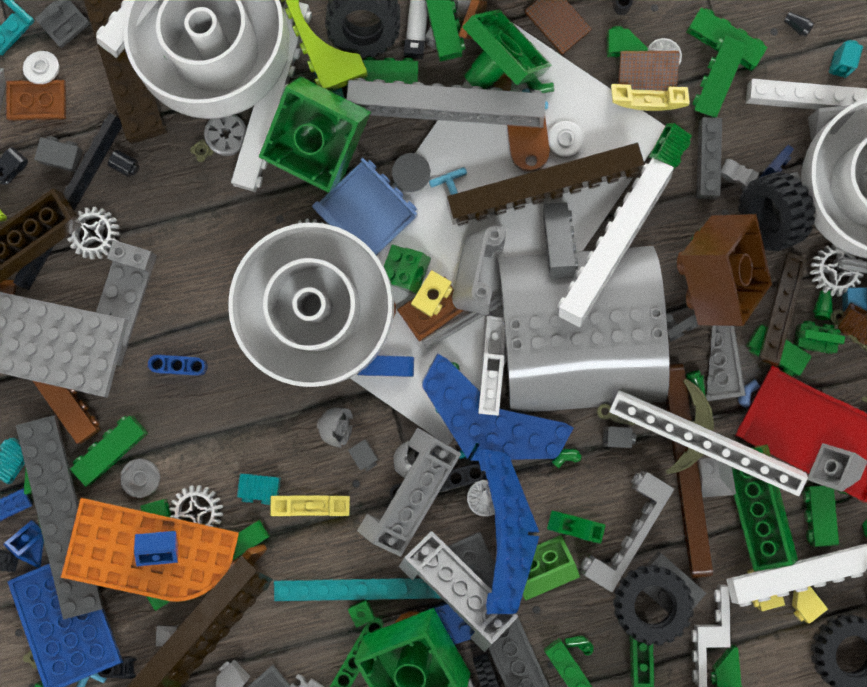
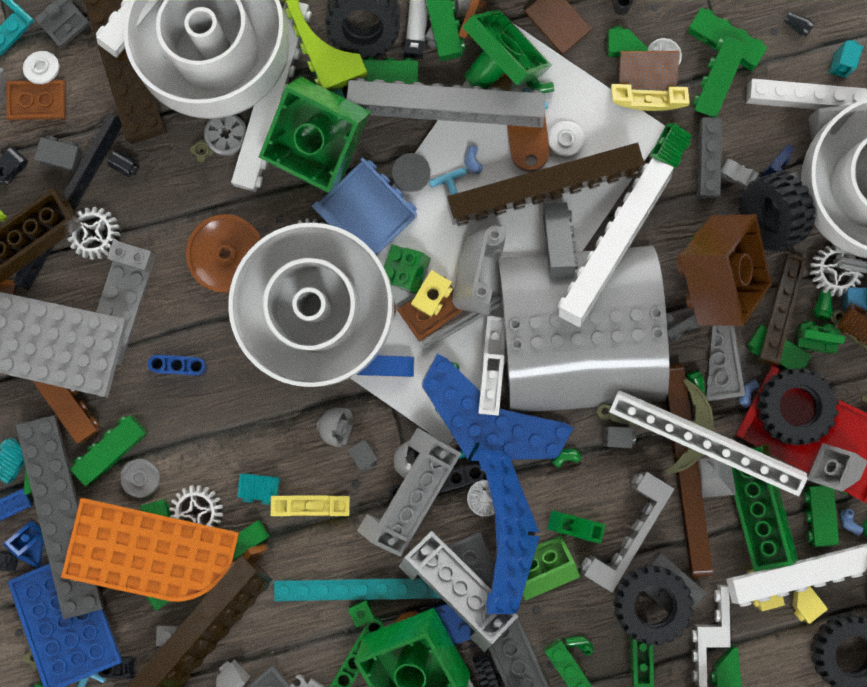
(157, 547): blue brick -> none
(217, 250): none -> dark orange dish
(471, 162): none -> medium blue arm
(823, 400): none -> black tyre
(848, 523): none -> medium blue arm

